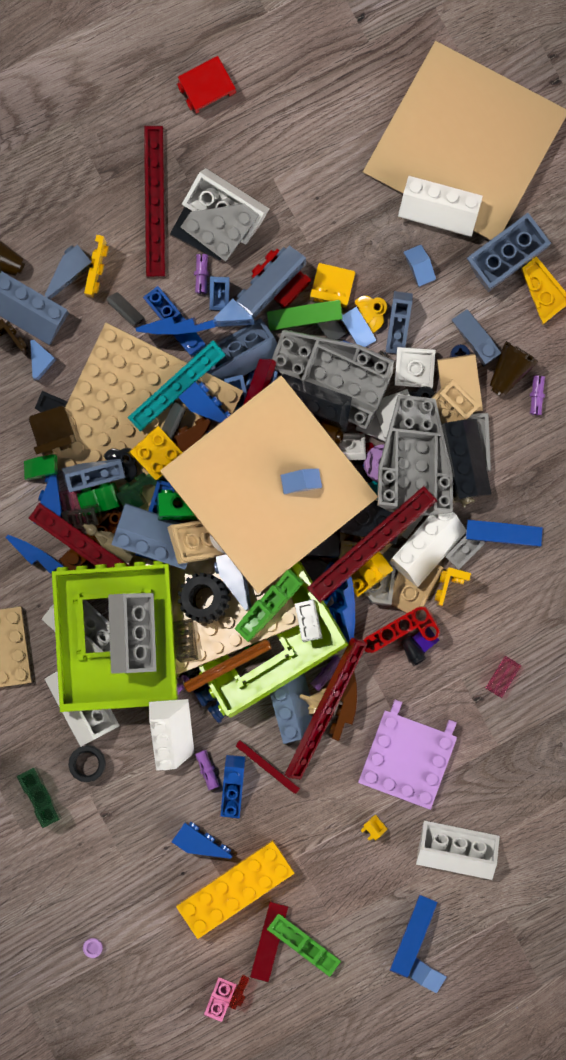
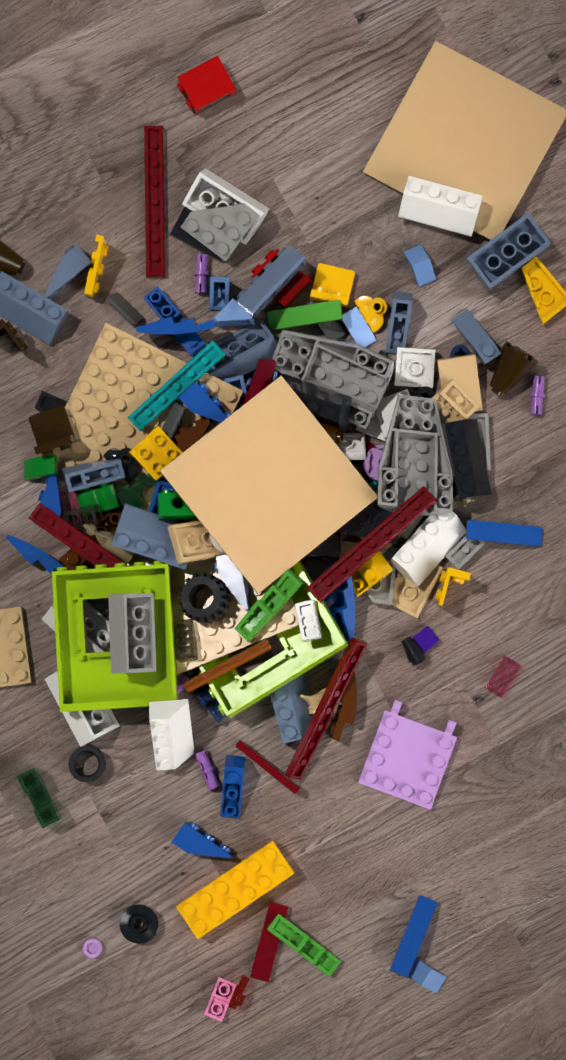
(40, 360): medium blue slope -> none
(132, 931): none -> black dish
(301, 481): medium blue slope -> none
(326, 673): medium lavender pin -> none
(374, 827): yellow tile -> none
(398, 632): red beam -> none
(458, 850): white slope -> none

